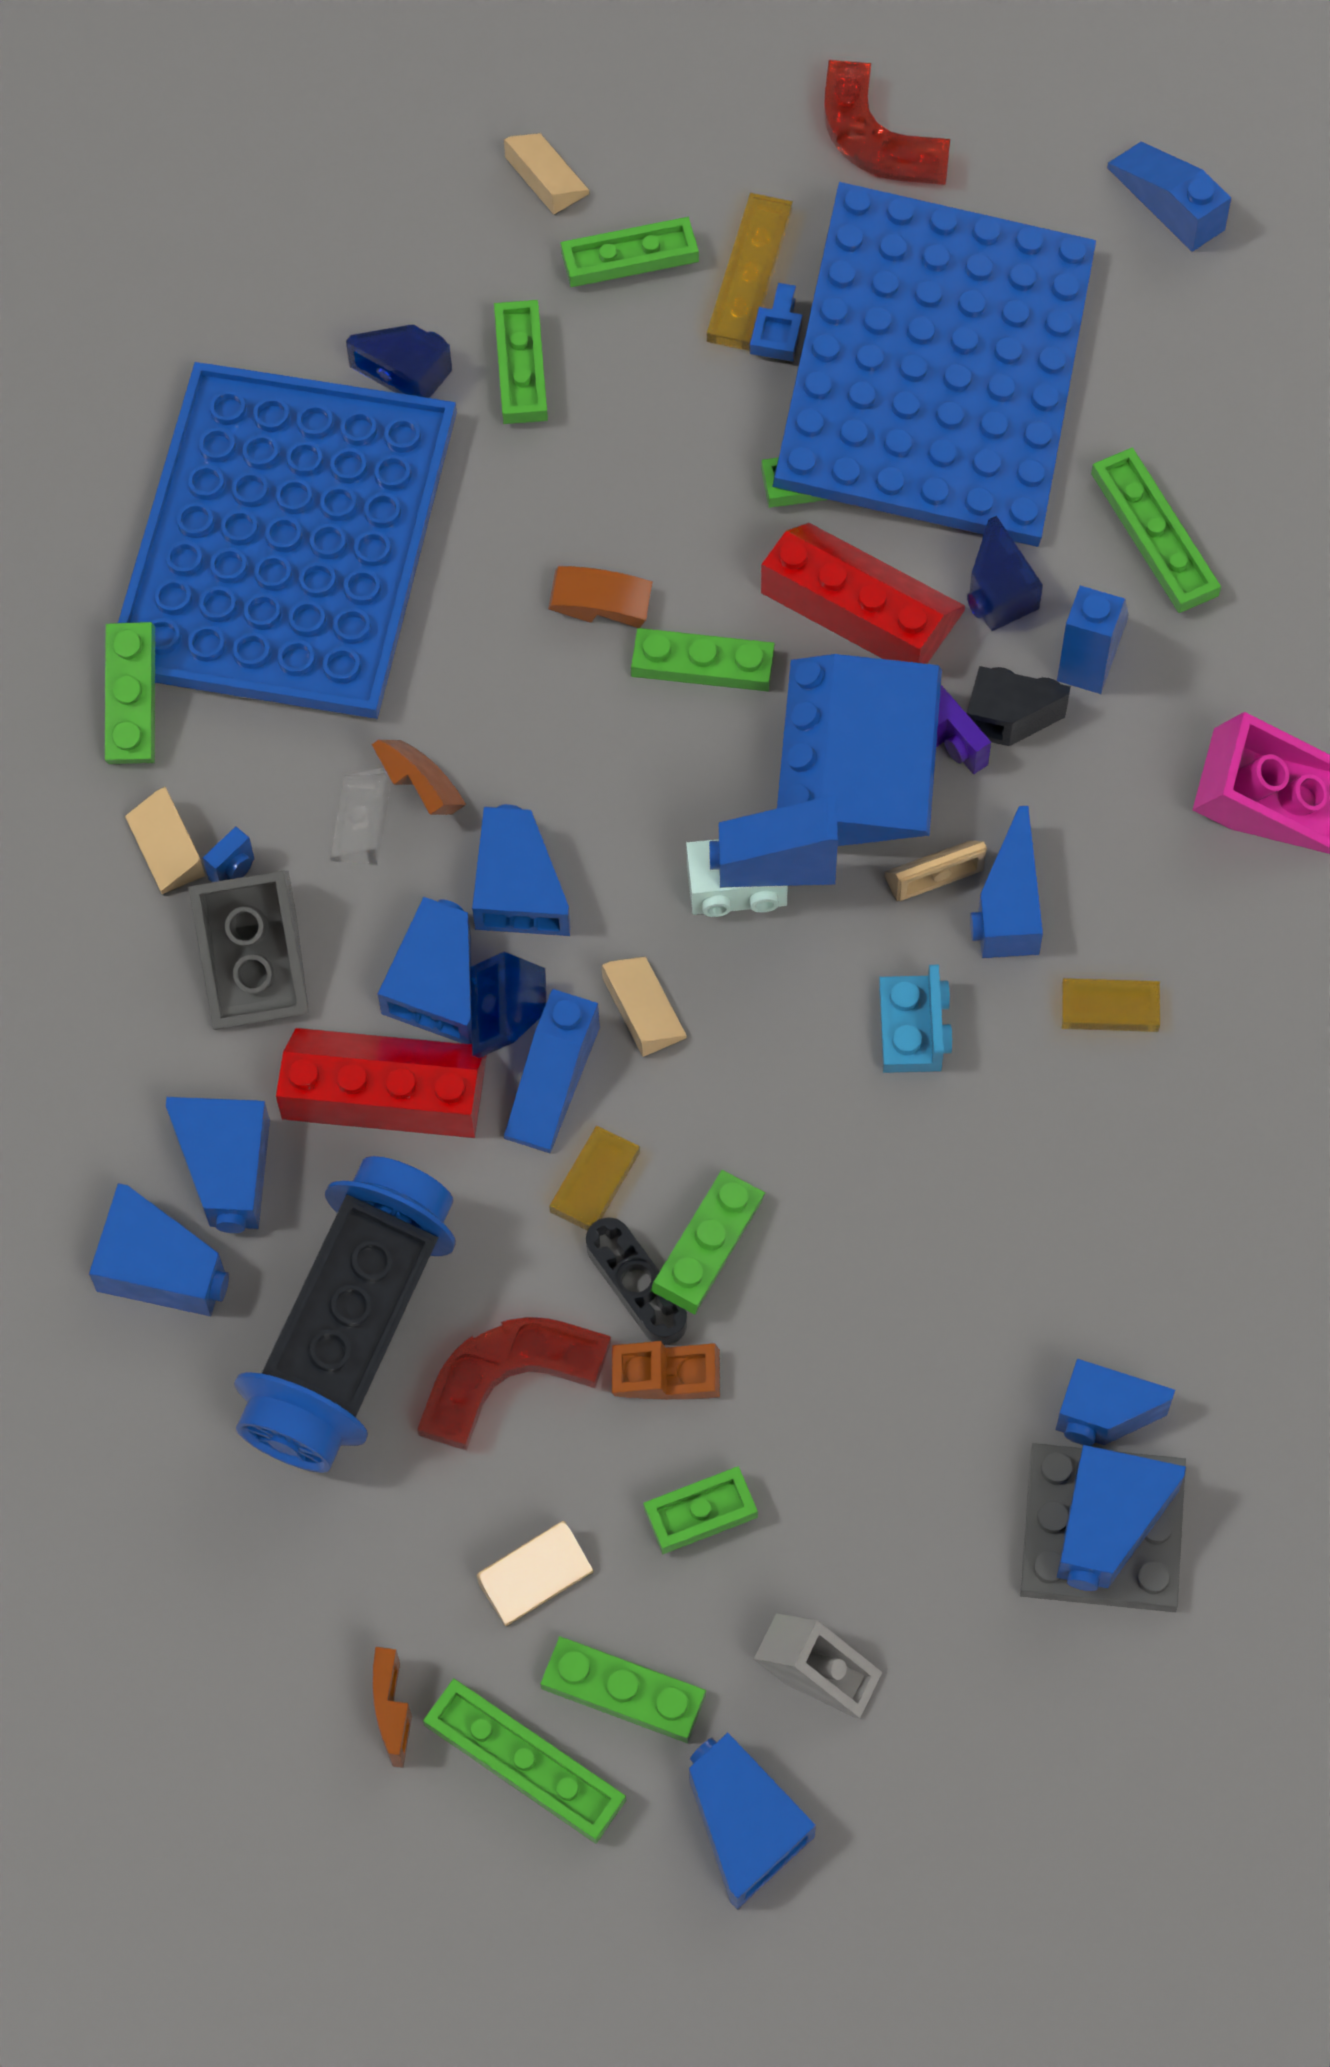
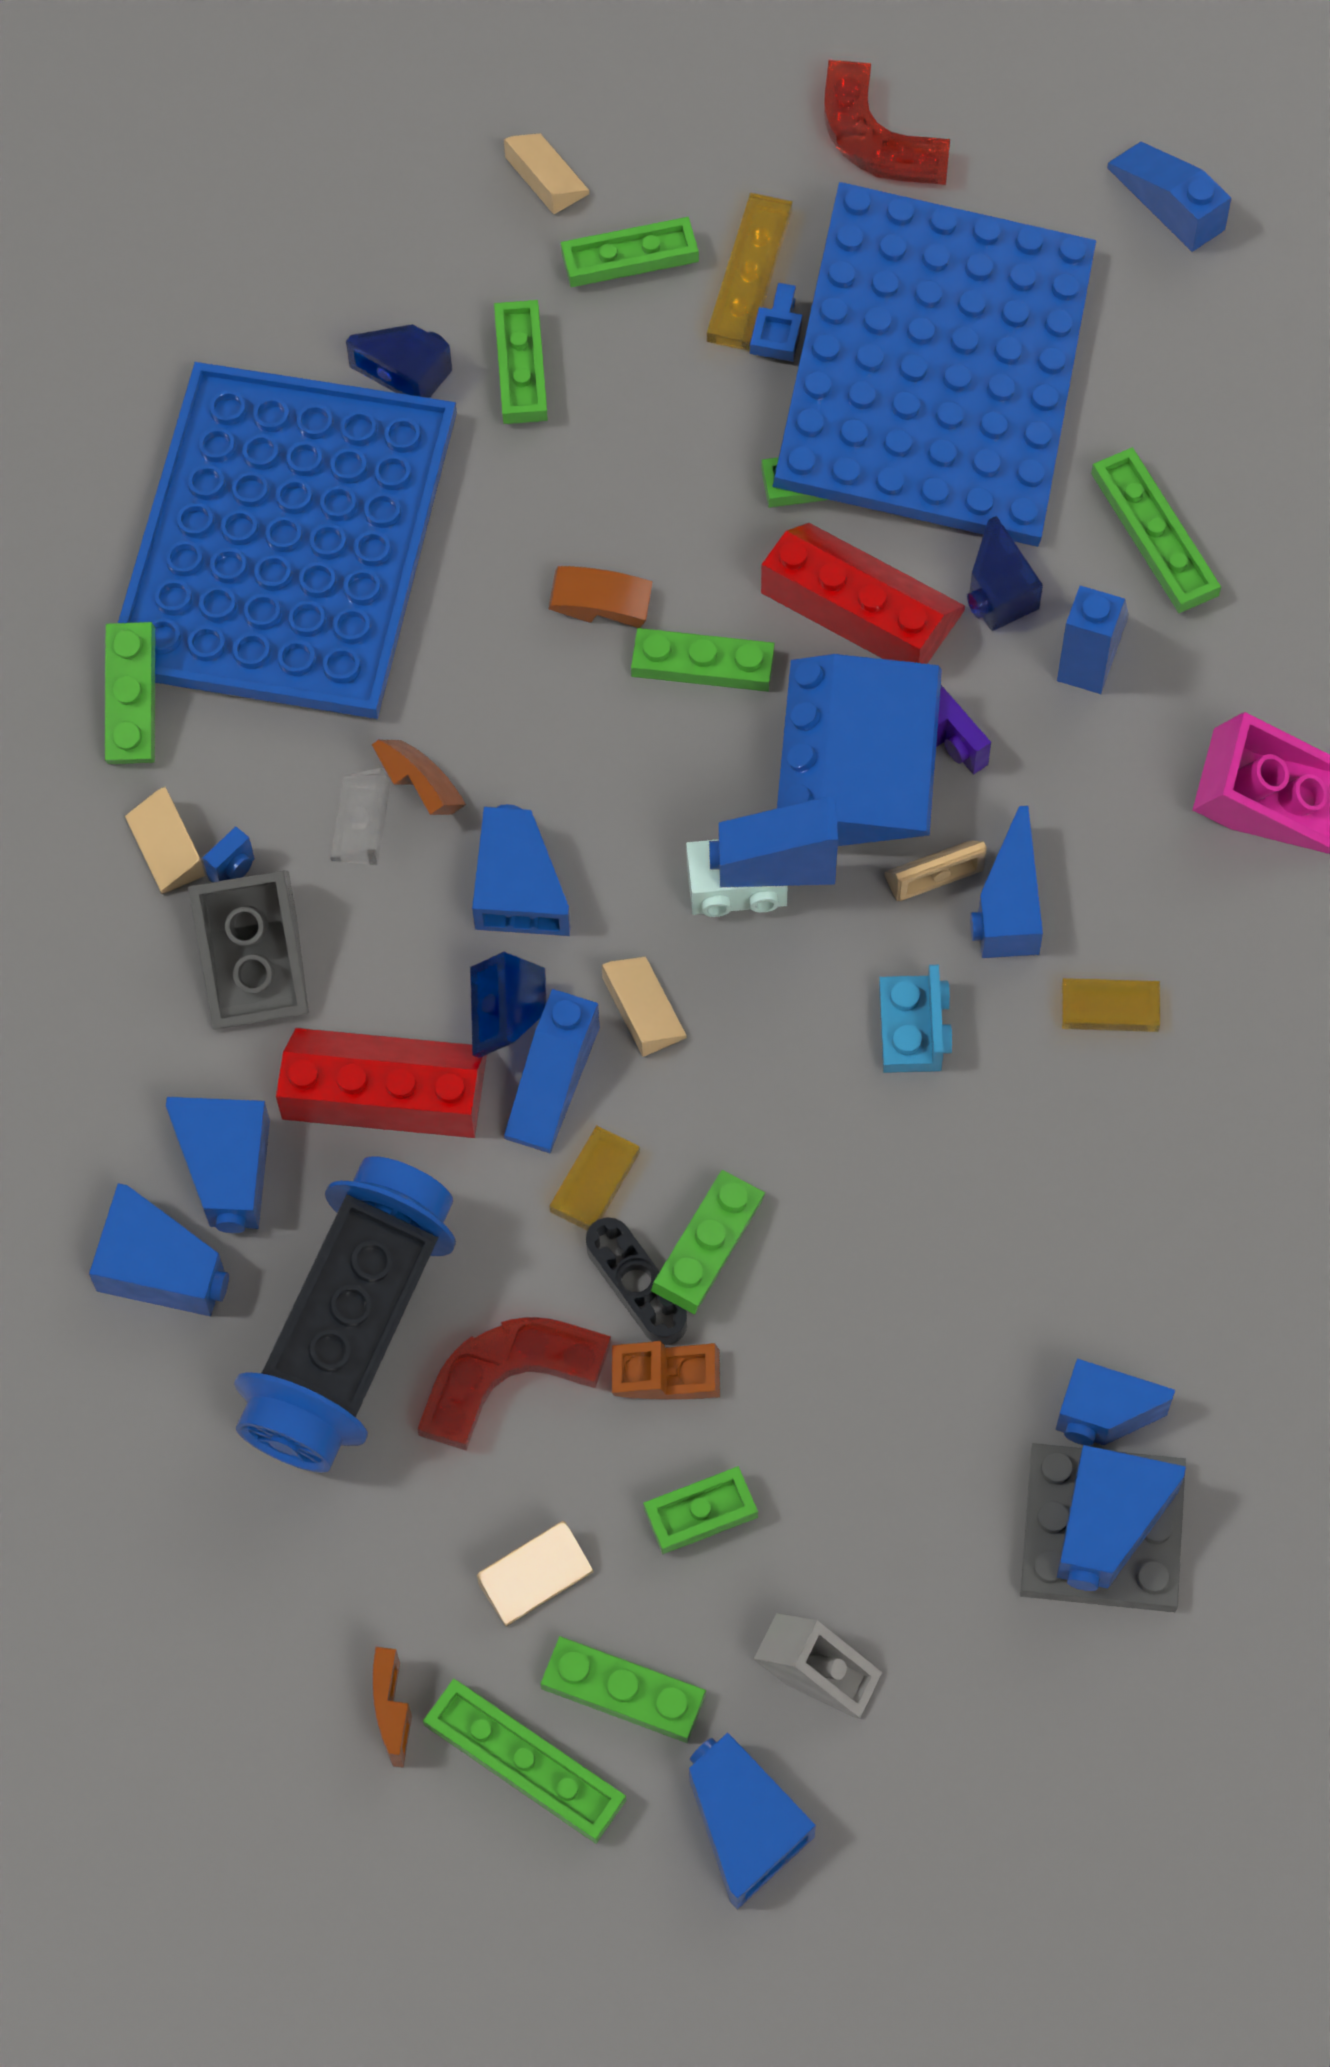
(432, 973): blue slope -> none
(1014, 705): black slope -> none

